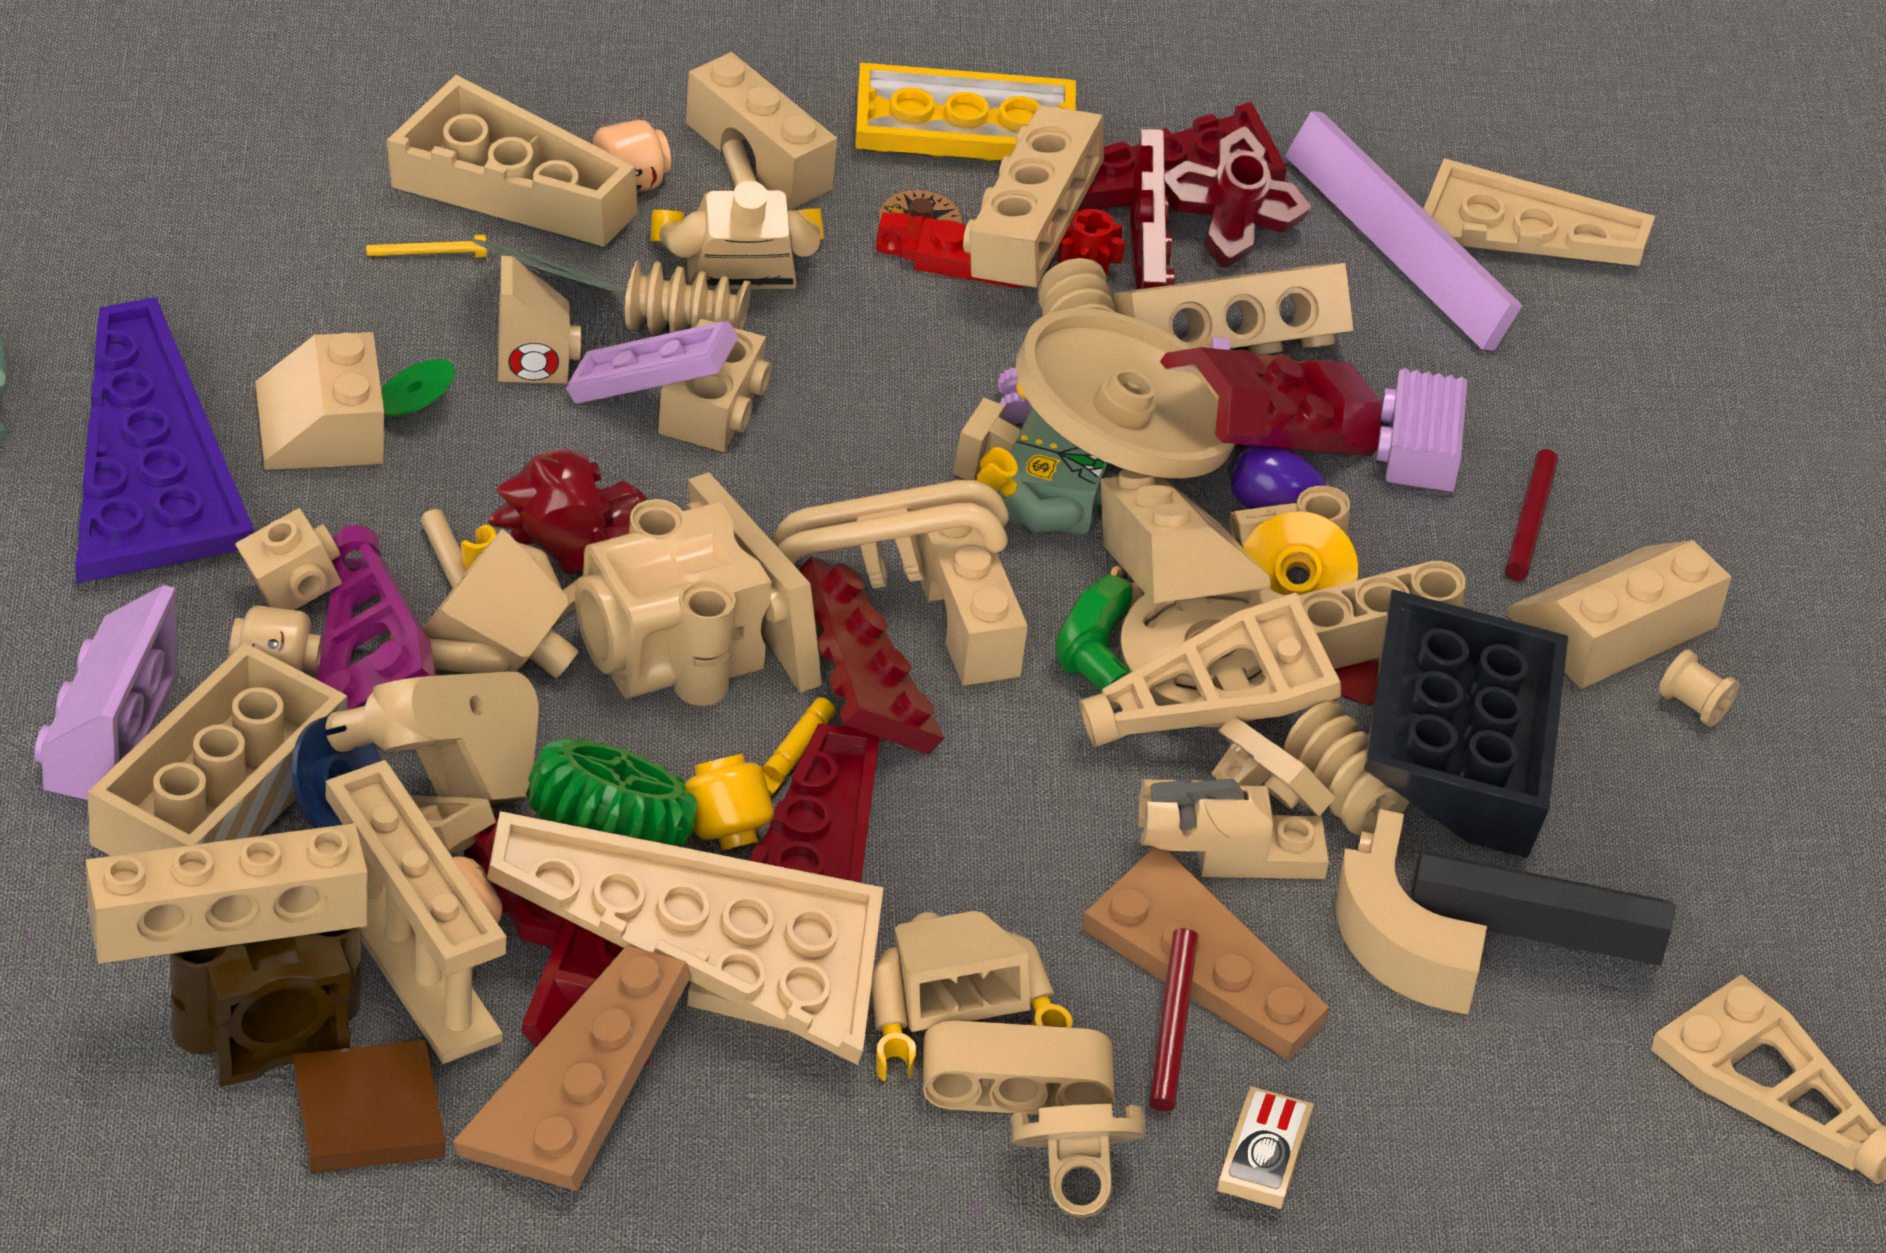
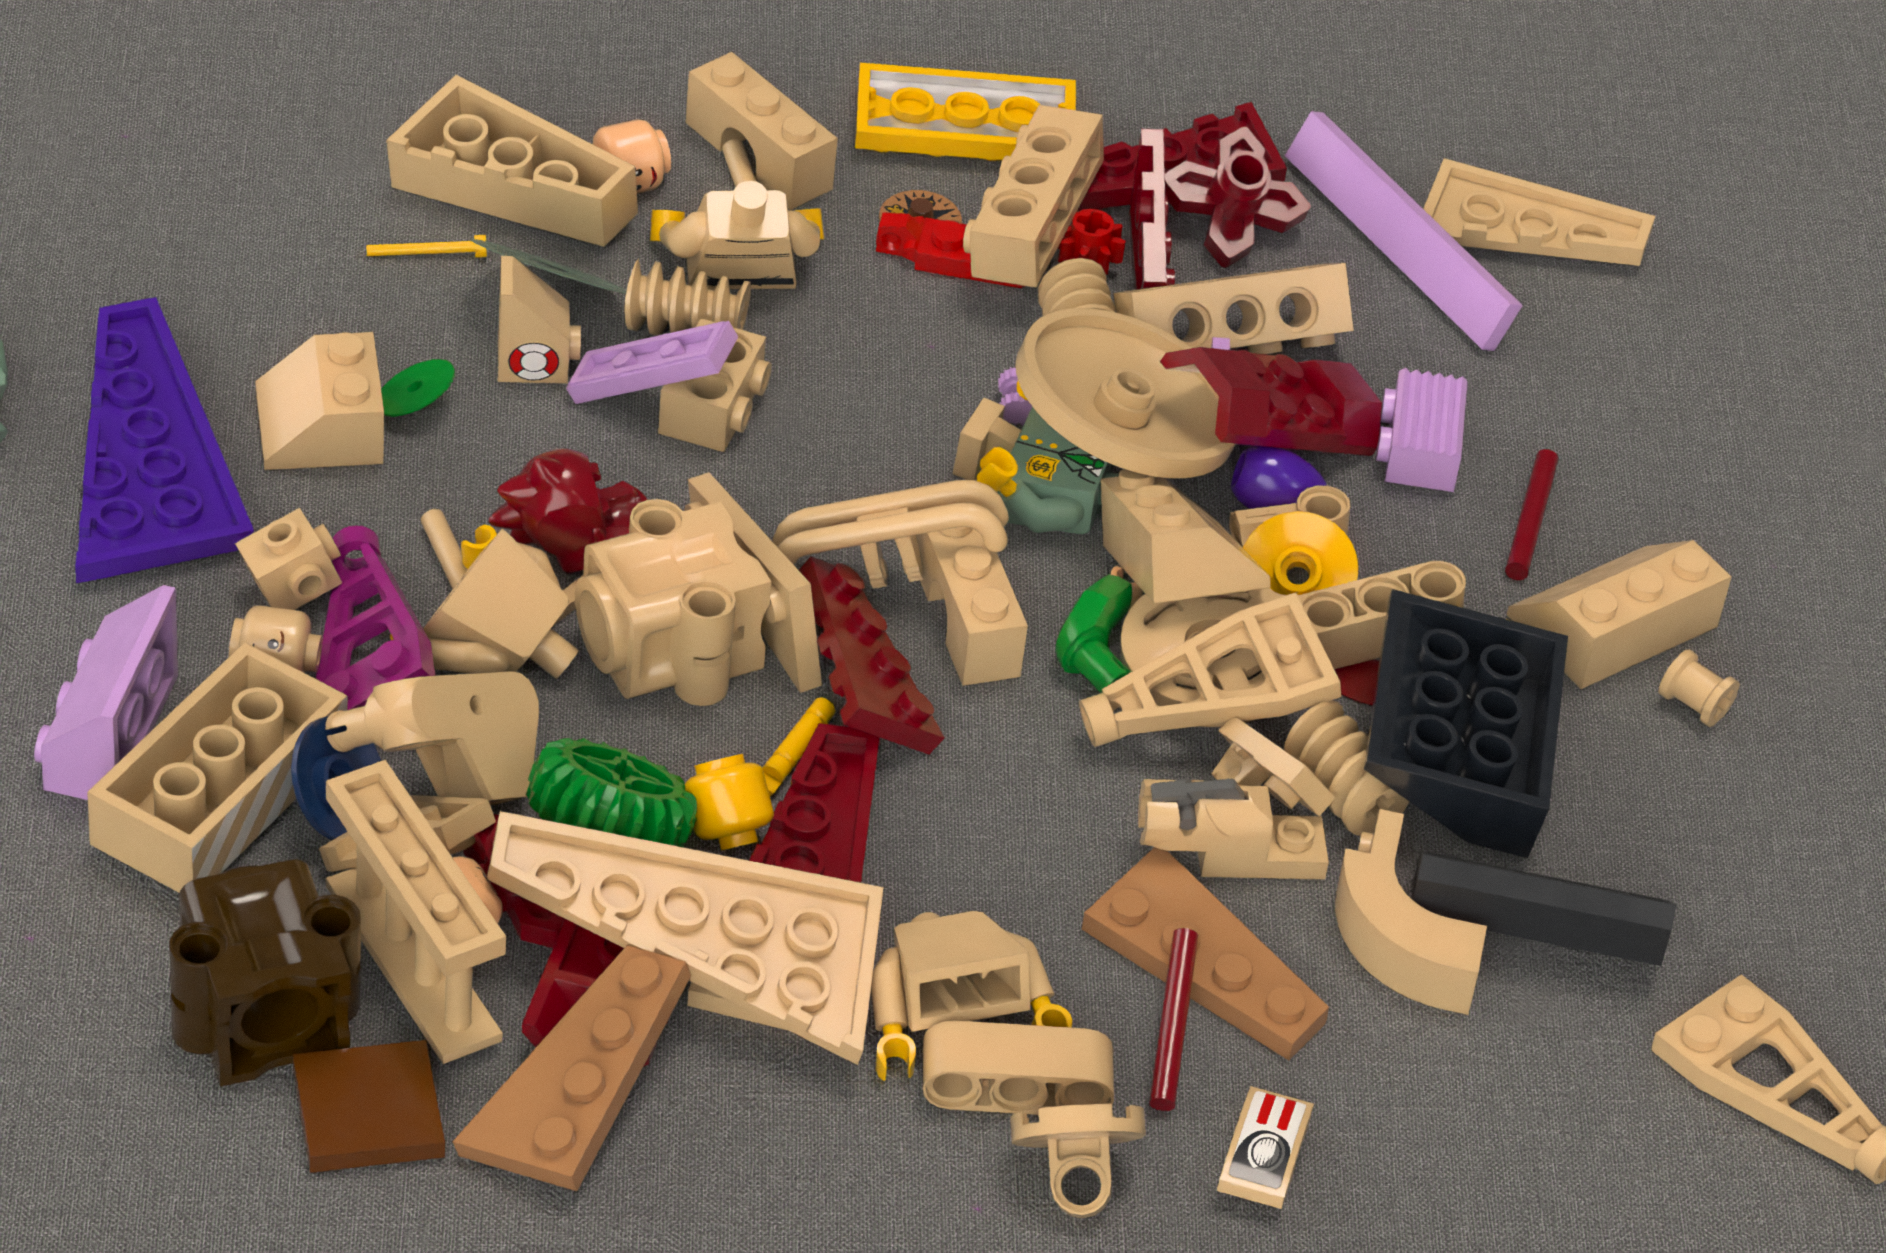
(226, 893): tan brick -> none

